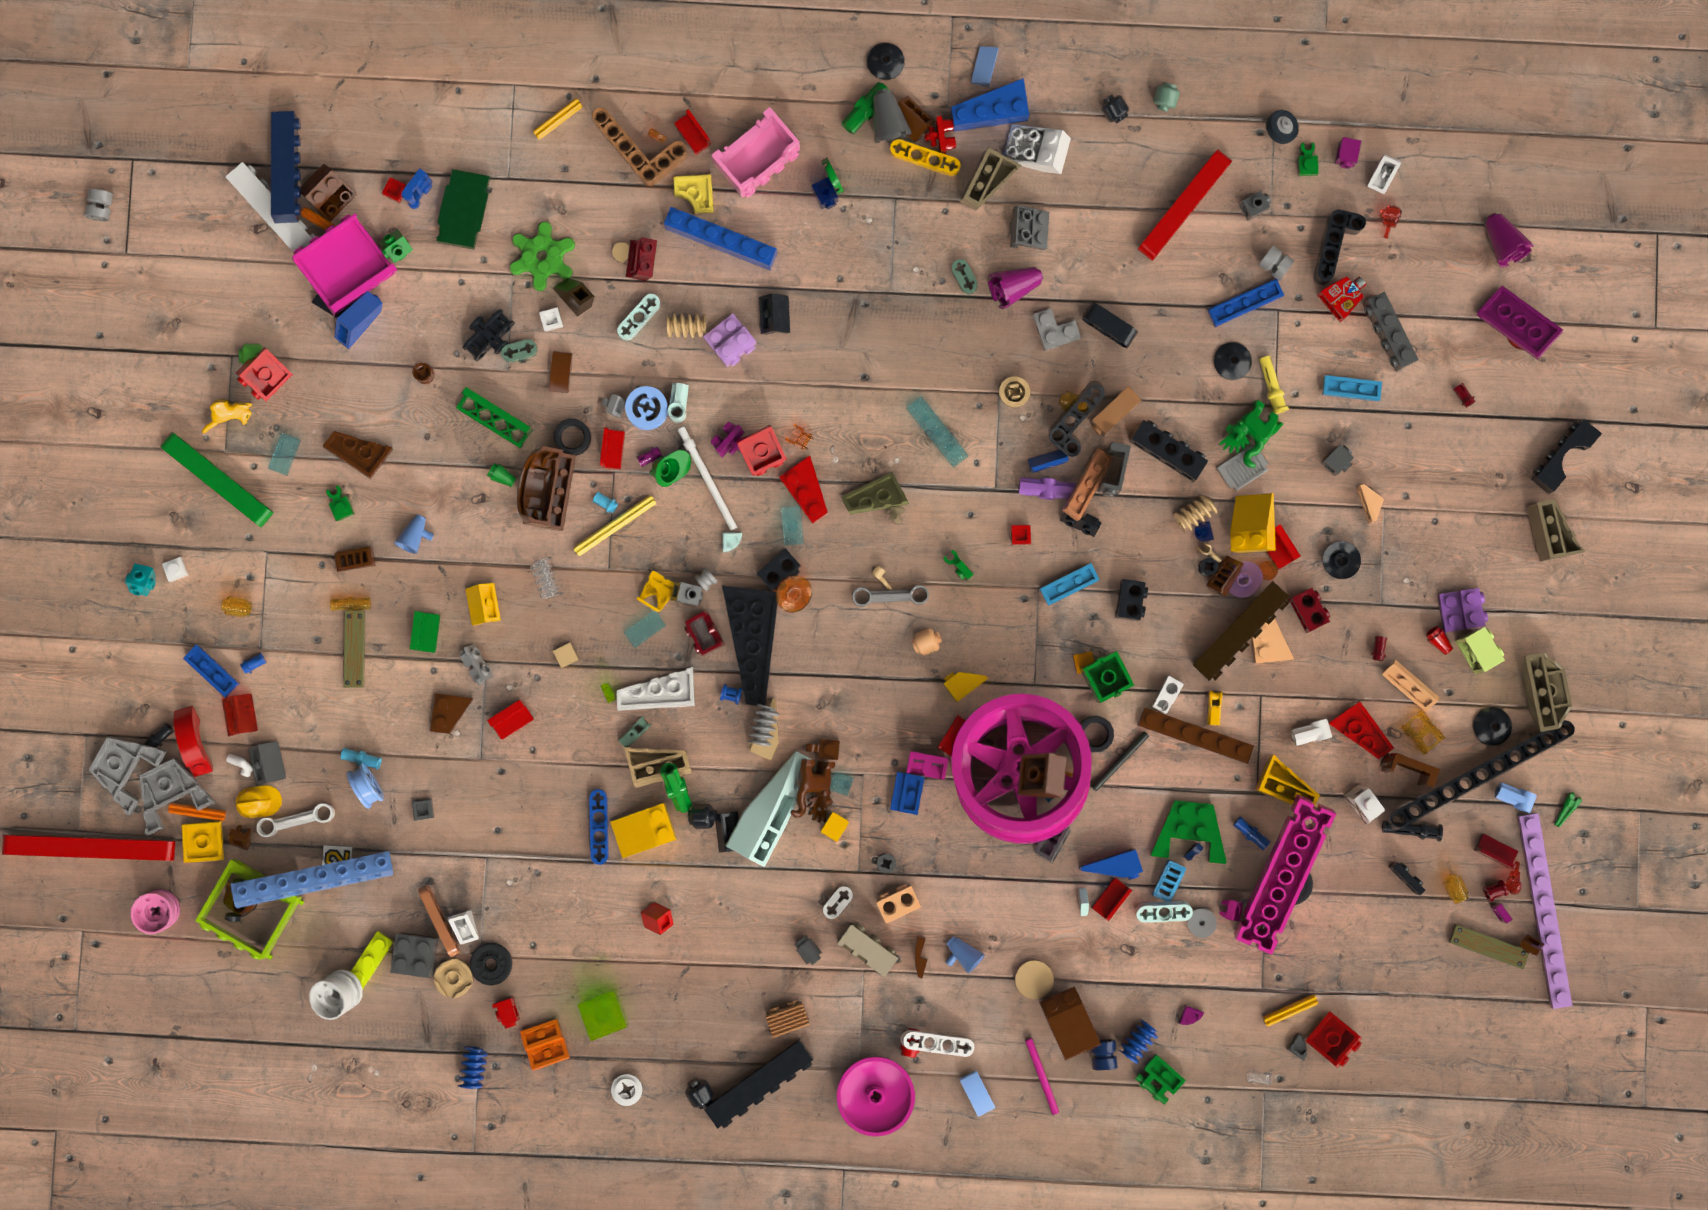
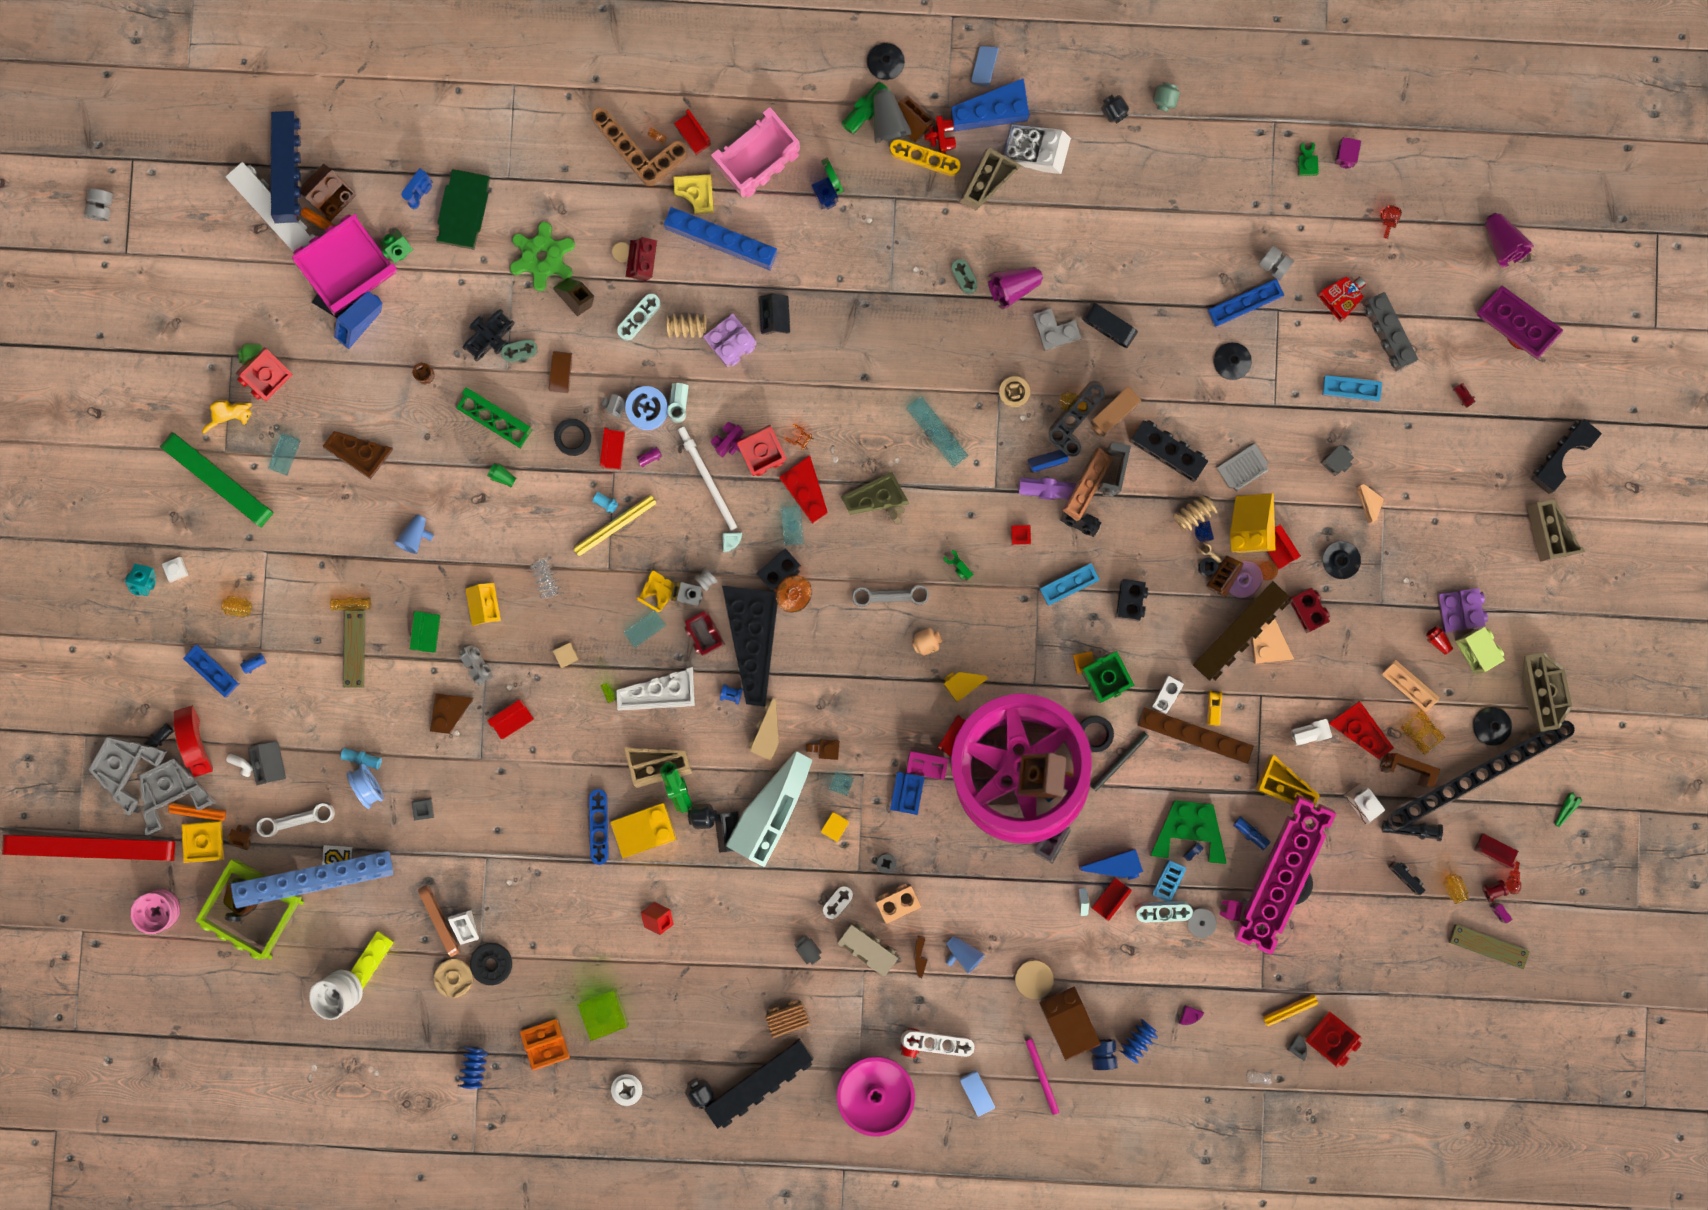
(239, 714): clear red panel -> none
(258, 801): yellow piece -> none
(340, 506): green plate -> none
(369, 556): reddish brown slope -> none
(393, 190): red plate -> none
(414, 955): dark grey brick -> none
(507, 1012): red brick -> none
(533, 488): reddish brown piece -> none
(551, 319): white plate -> none
(557, 118): yellow axle -> none
(632, 735): sand green bar -> none
(671, 467): green piece -> none
(763, 725): light grey piece -> none
(816, 783): reddish brown animal -> none
(877, 573): tan hand -> none
(1029, 228): dark grey plate -> none
(1164, 1075): green plate -> none
(1185, 205): red beam -> none
(1250, 209): dark grey brick -> none
(1255, 428): green animal -> none
(1275, 394): light yellow pin -> none
(1282, 126): black wheel -> none
(1334, 247): black beam -> none
(1379, 648): dark red pin -> none
(1384, 173): white slope -> none
(1520, 799): light blue piece -> none
(1531, 945): reddish brown plate -> none
(1544, 910): lavender plate -> none

